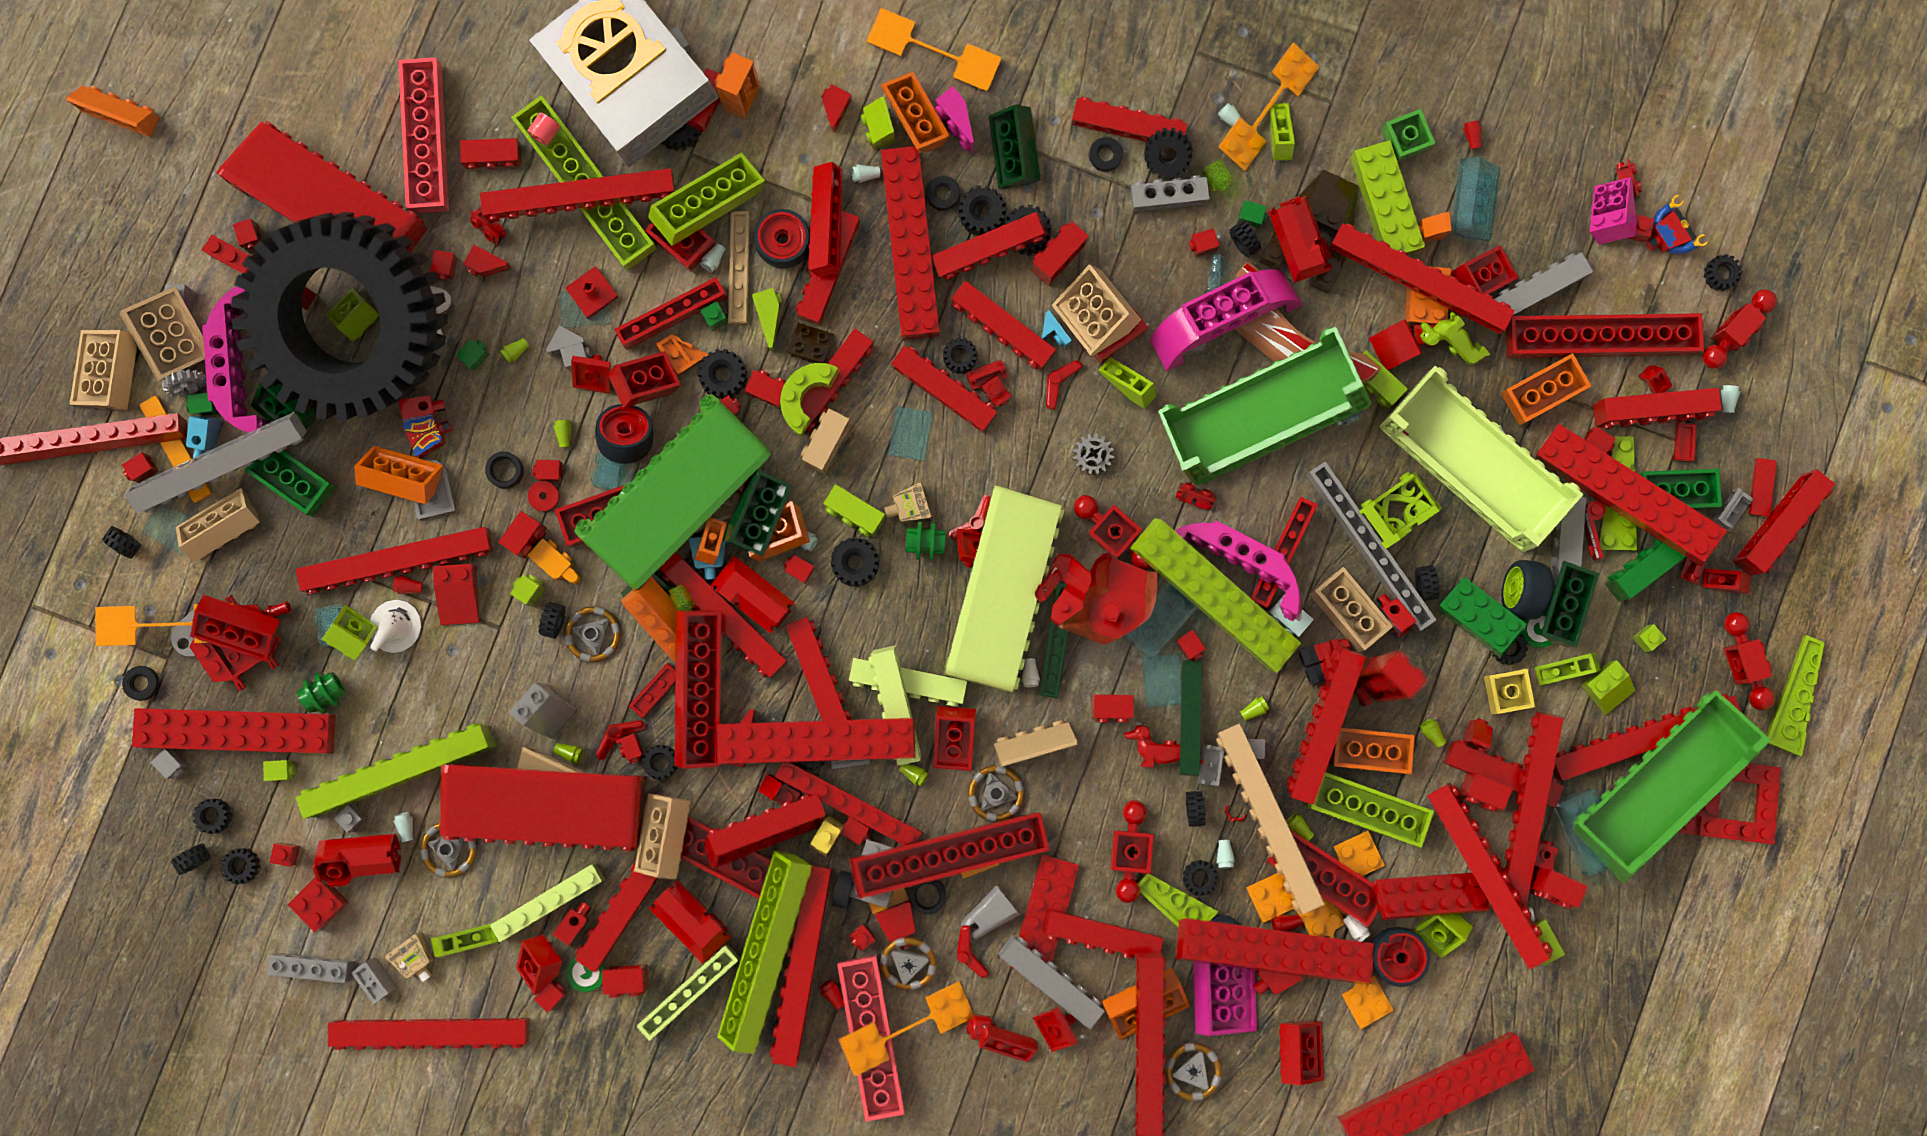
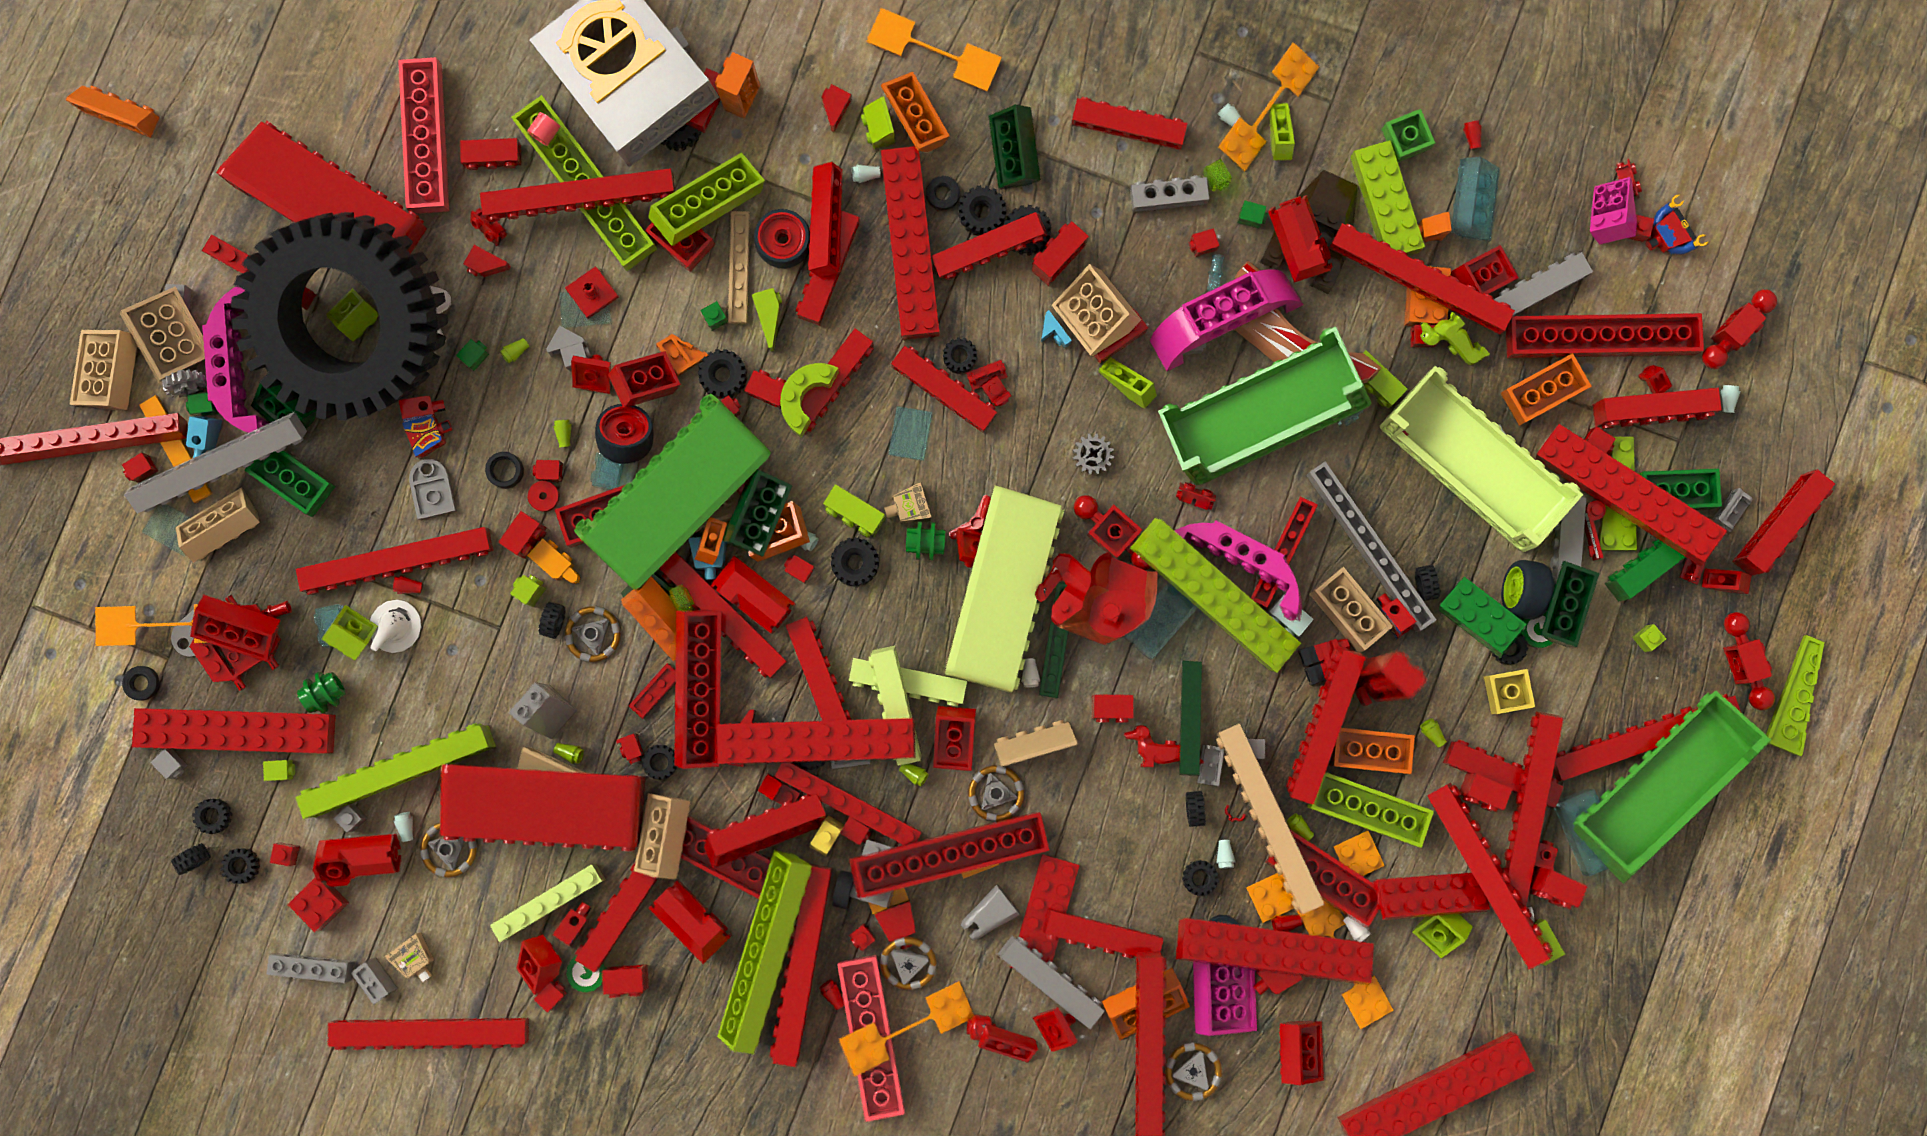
(121, 542): black tyre -> none
(247, 234): red brick -> none
(398, 474): orange slope -> none
(444, 264): red brick -> none
(456, 594): red slope -> none
(463, 940): lime slope -> none
(614, 732): red piece -> none
(670, 313): red brick -> none
(688, 992): yellowish green brick -> none
(711, 259): light aqua cone -> none
(810, 343): dark brown hinge -> none
(825, 441): tan brick -> none
(928, 910): black tyre -> none
(953, 111): dark pink slope -> none
(965, 953): red piece -> none
(1002, 325): red brick -> none
(1056, 378): red piece -> none
(1110, 143): black tyre -> none
(1134, 814): red brick -> none
(1162, 680): clear light blue window -> none
(1170, 139): black tyre -> none
(1173, 902): lime wing -> none
(1190, 645): red brick -> none
(1245, 239): black tyre -> none
(1255, 708): lime cone -> none
(1379, 514): lime fence -> none
(1388, 945): red wheel -> none
(1395, 345): red slope -> none
(1478, 734): red slope -> none
(1567, 668): lime slope -> none
(1609, 686): lime slope -> none
(1685, 442): red tile -> none
(1730, 264): black tyre -> none
(1762, 487): red tile -> none
(1764, 825): red piece -> none

